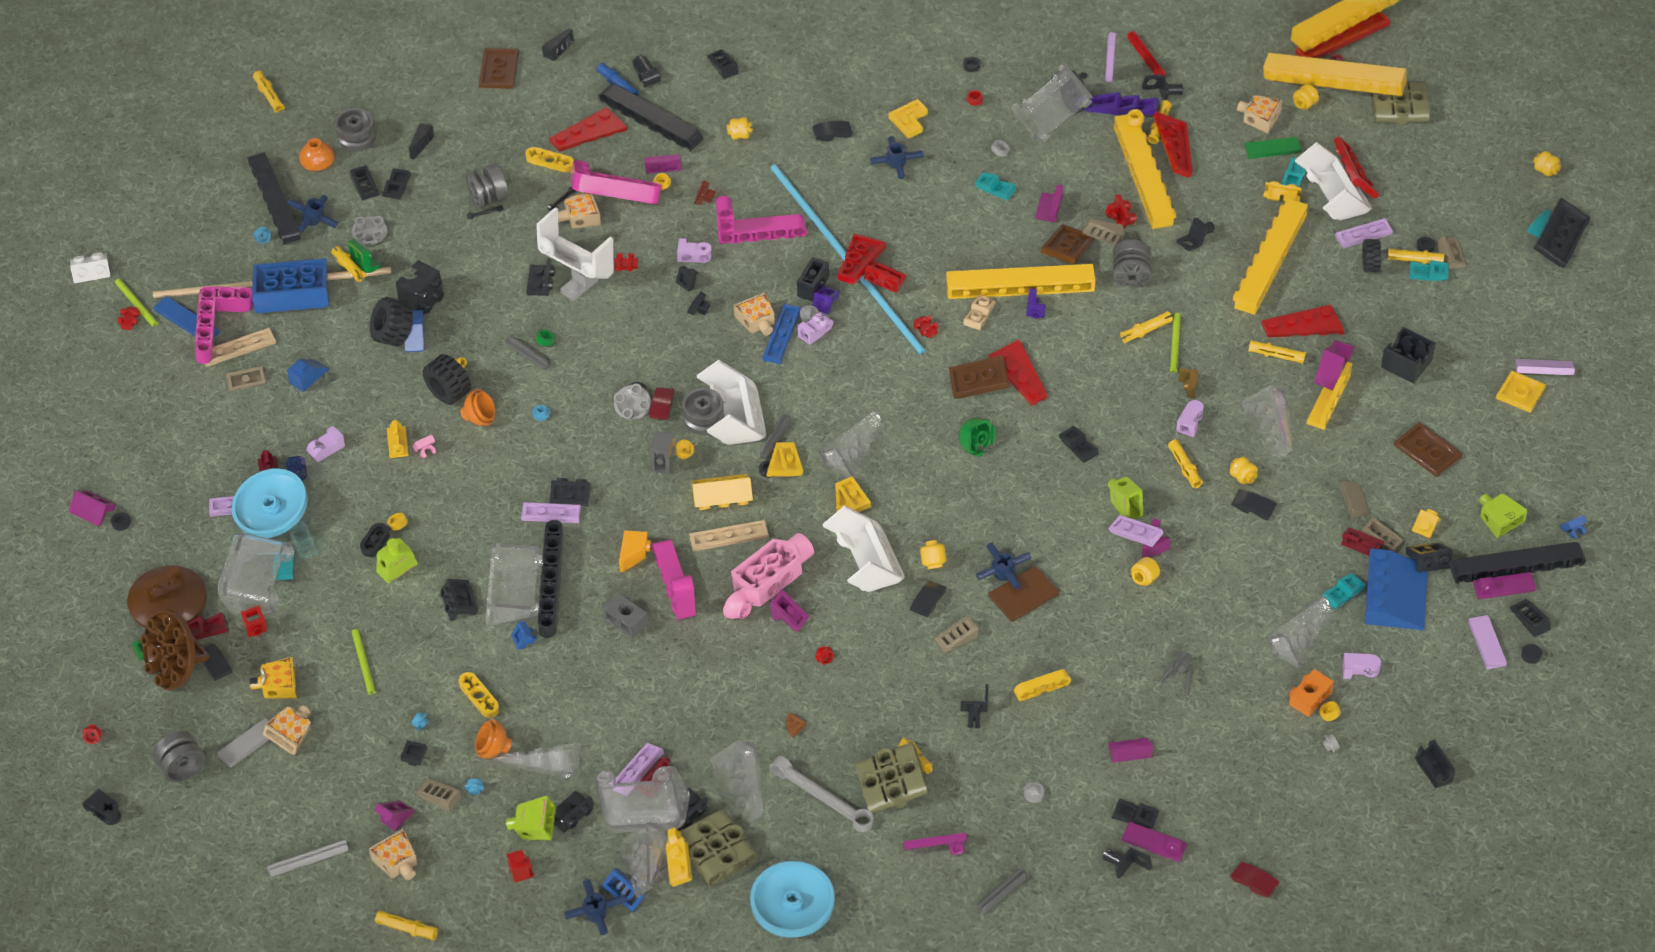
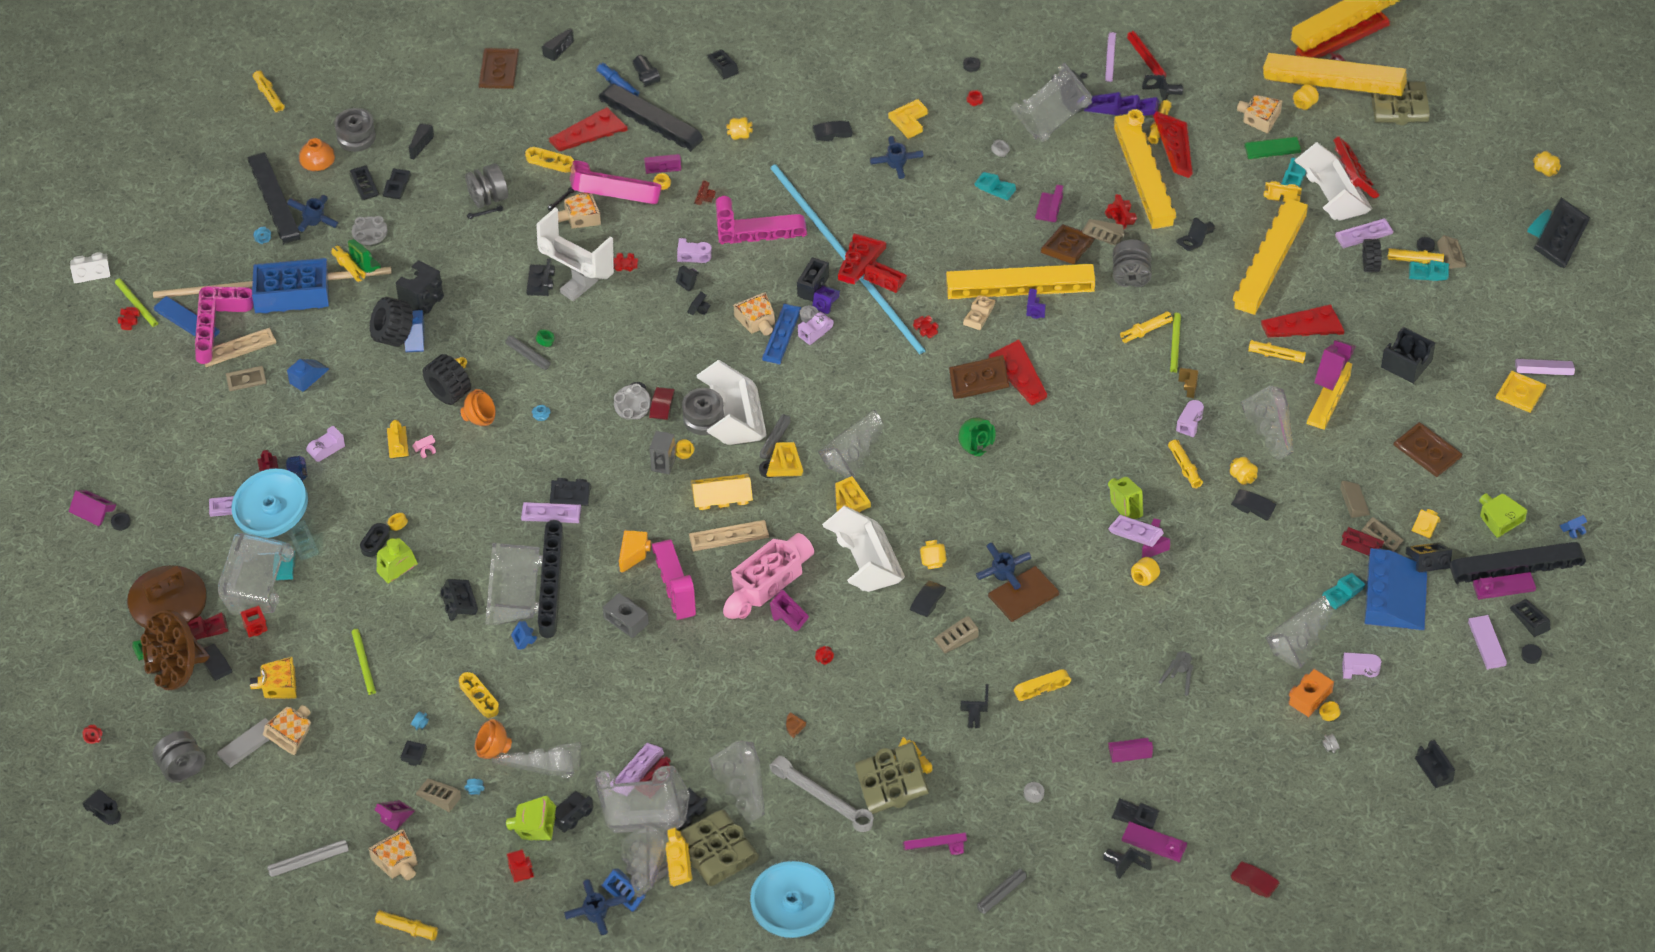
(1077, 443): black slope -> none

